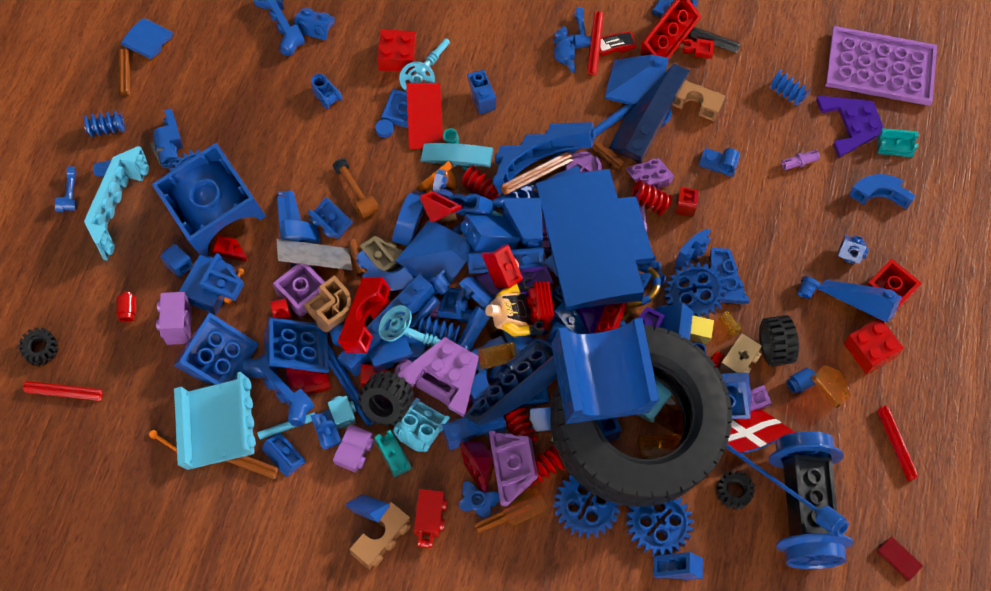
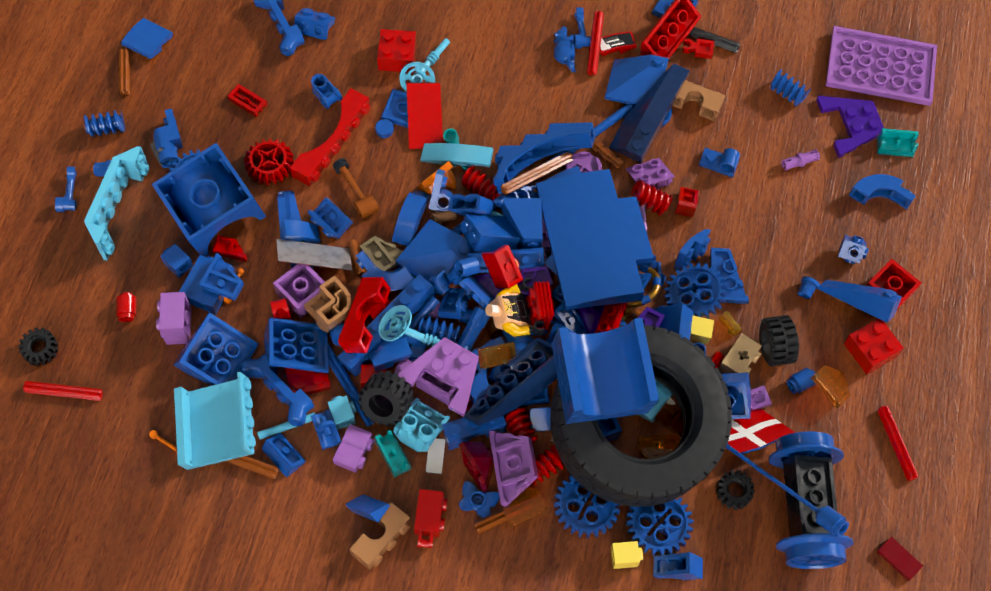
(258, 108): none -> red tile
(269, 168): none -> red gear
(310, 164): none -> red arch
(435, 456): none -> white sticker
(438, 206): red slope -> none
(463, 269): none -> blue piece
(482, 92): blue slope -> none
(626, 555): none -> light yellow brick

